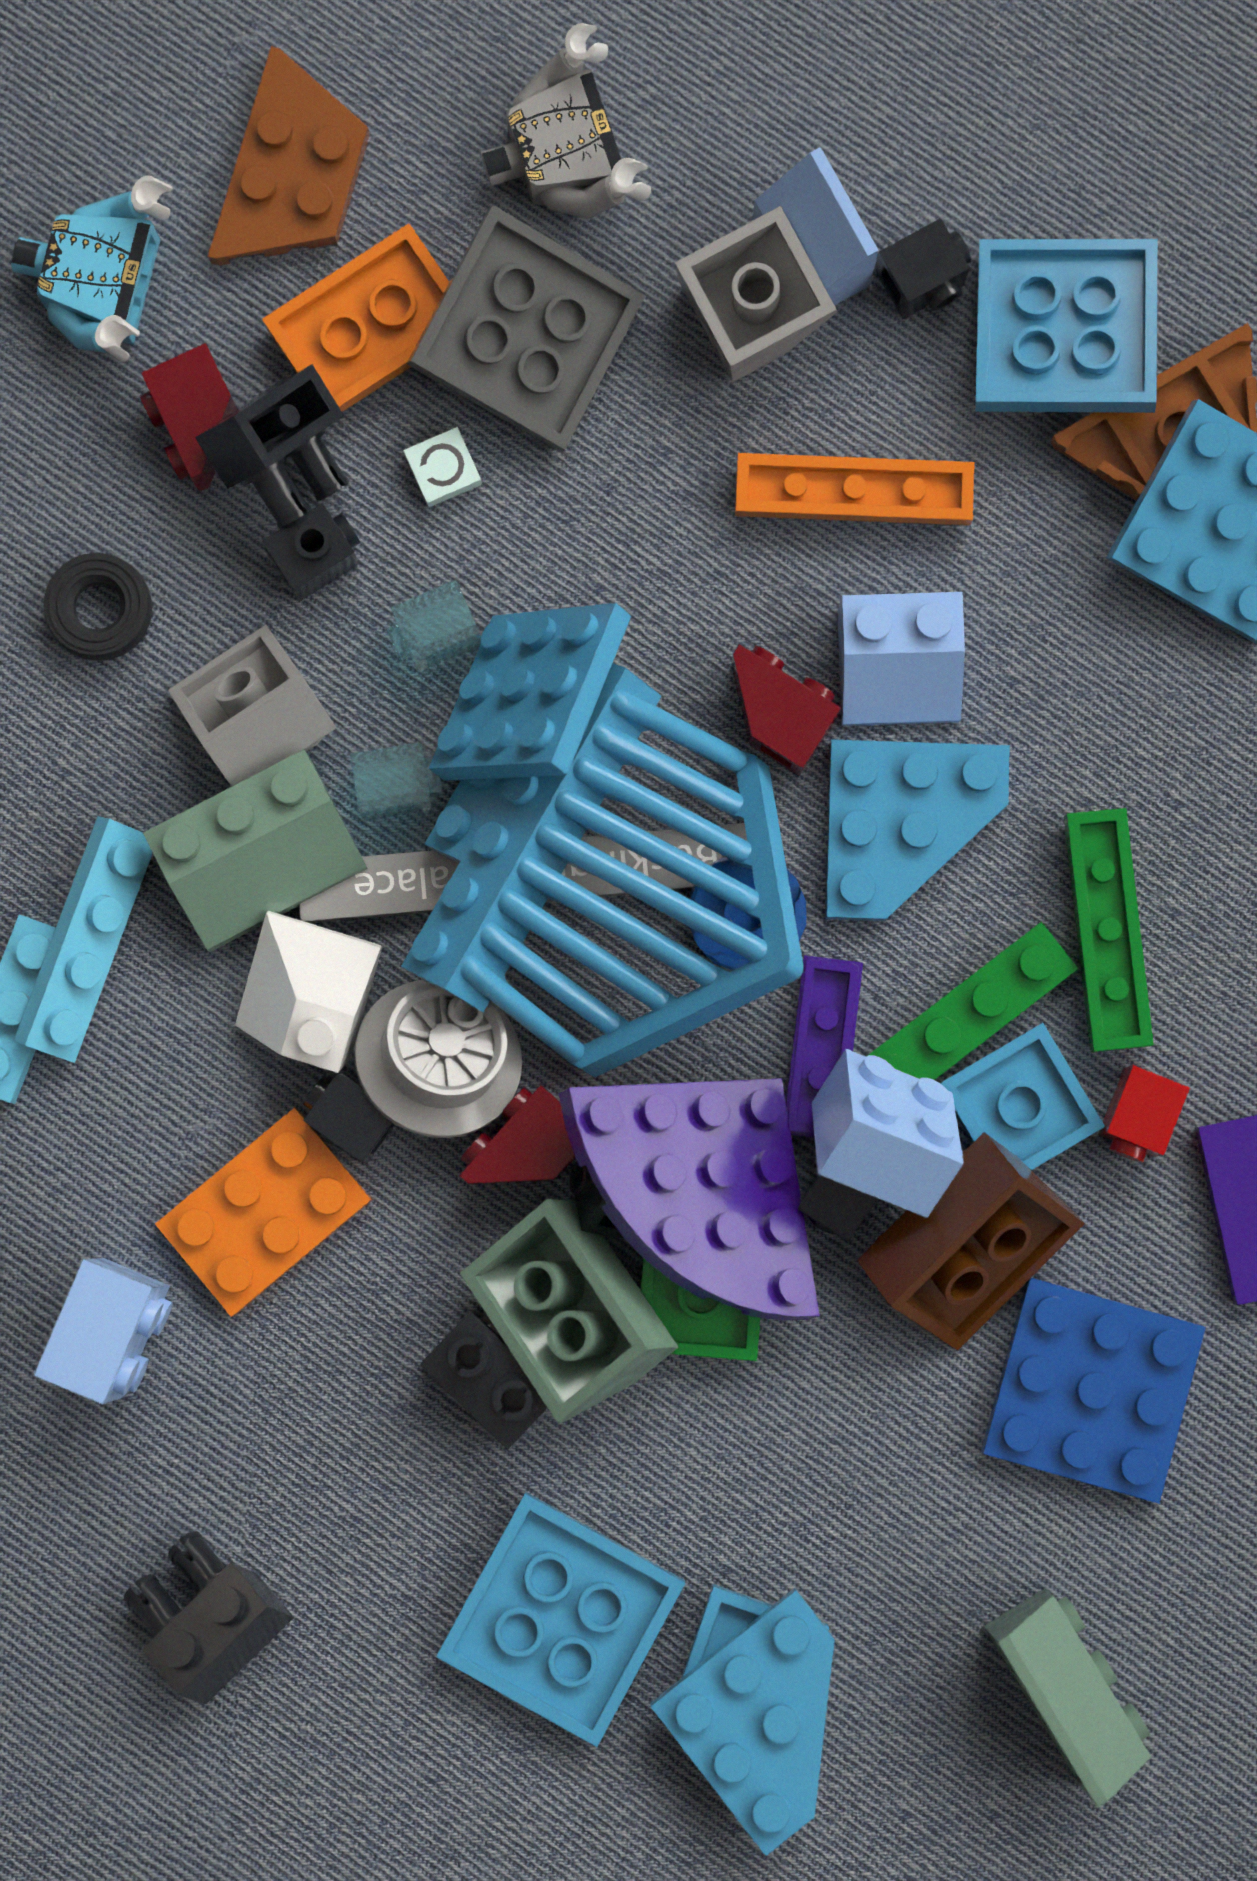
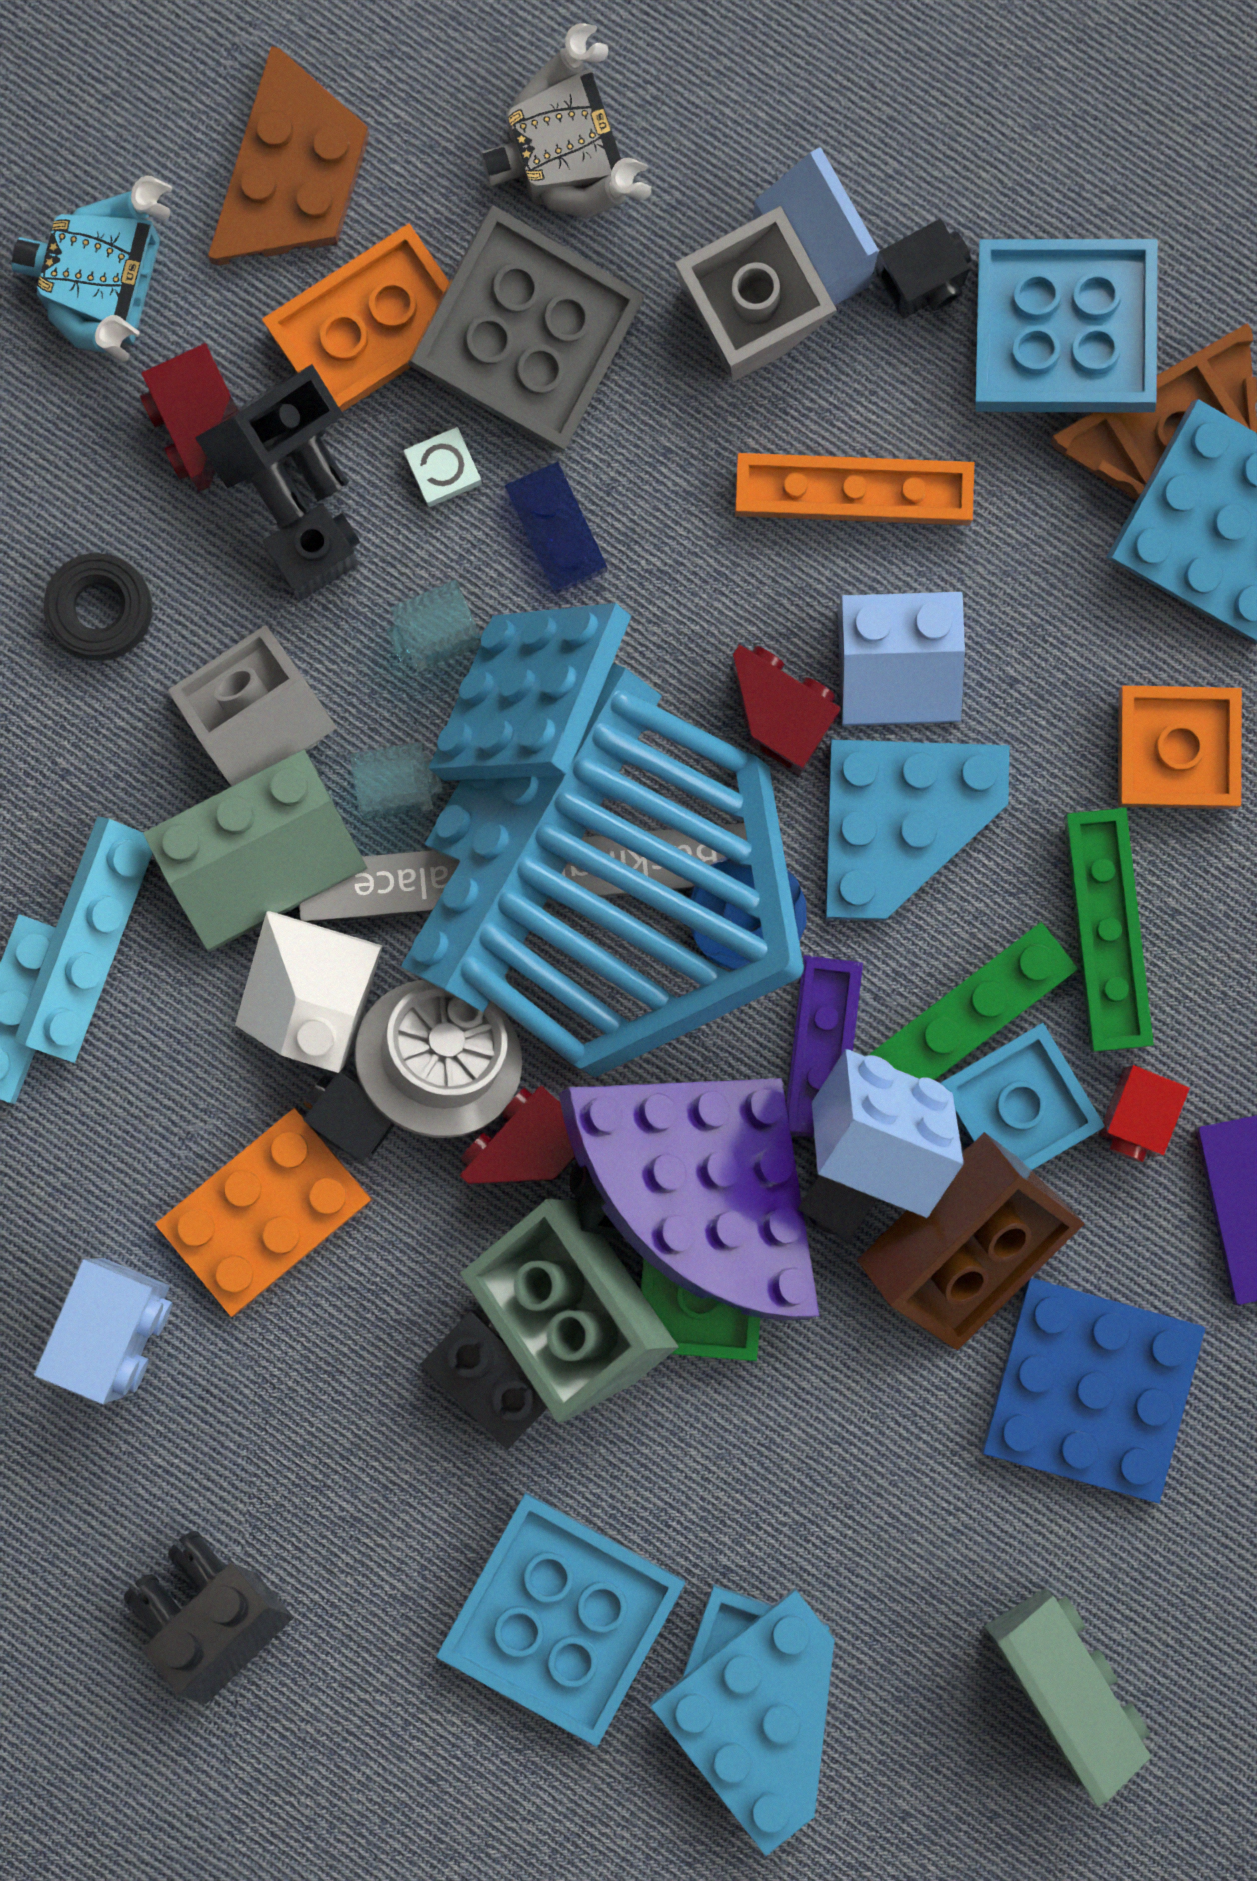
(556, 528): none -> clear blue plate
(1179, 747): none -> orange plate

